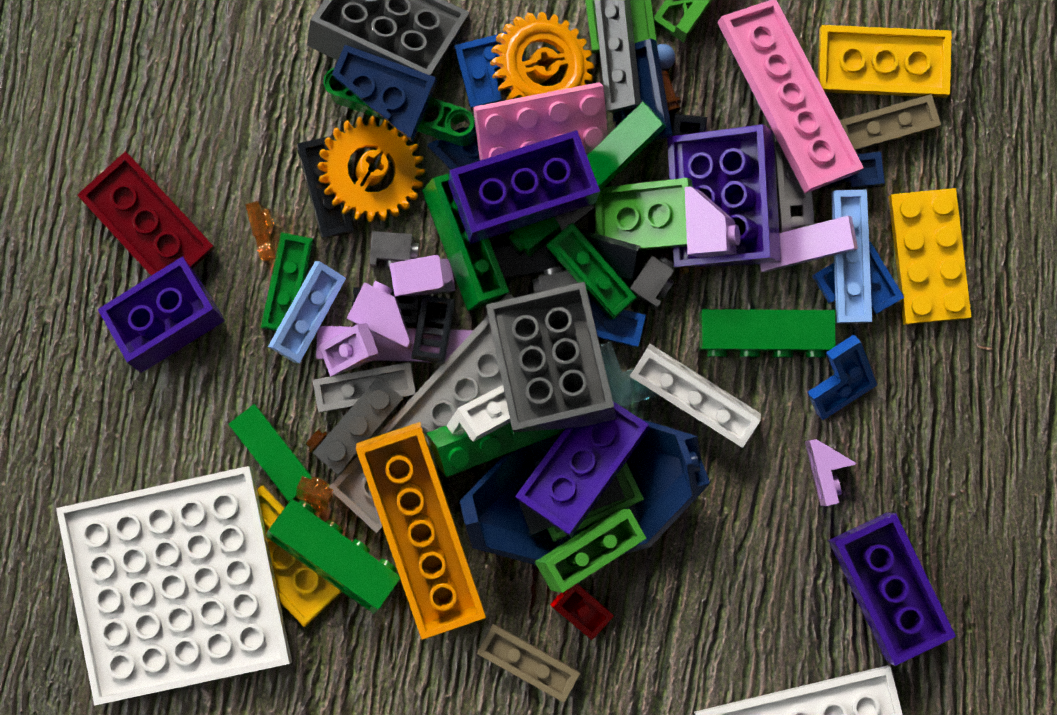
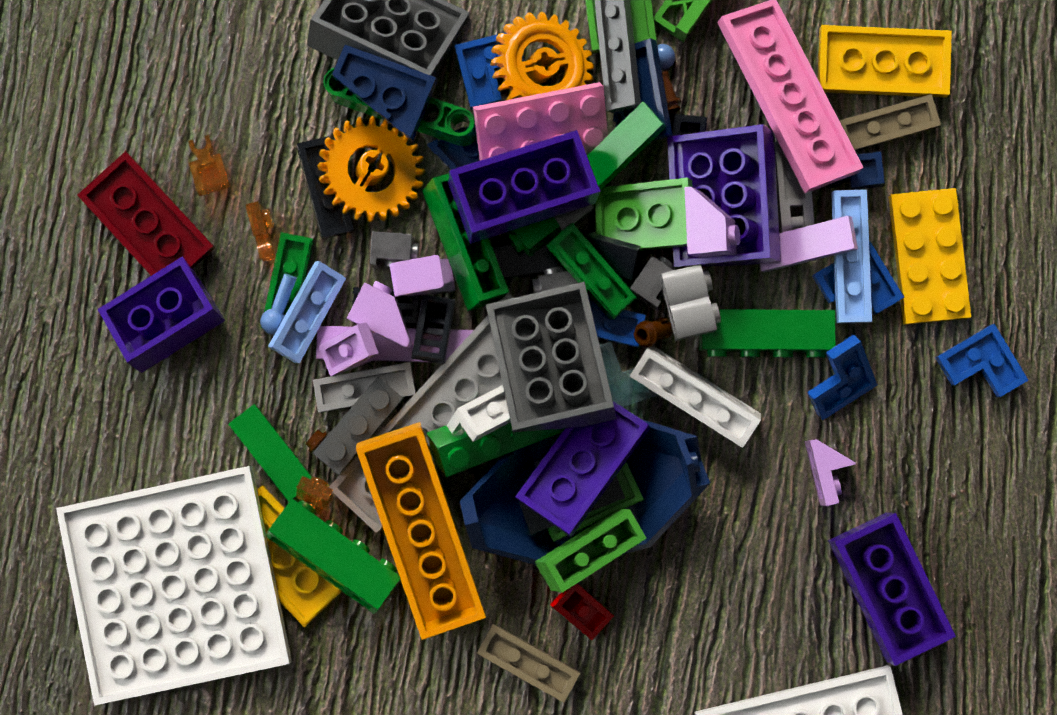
(209, 169): none -> clear orange plate
(273, 317): none -> medium blue bar
(648, 332): none -> reddish brown pin
(689, 302): none -> light grey brick
(986, 353): none -> blue plate

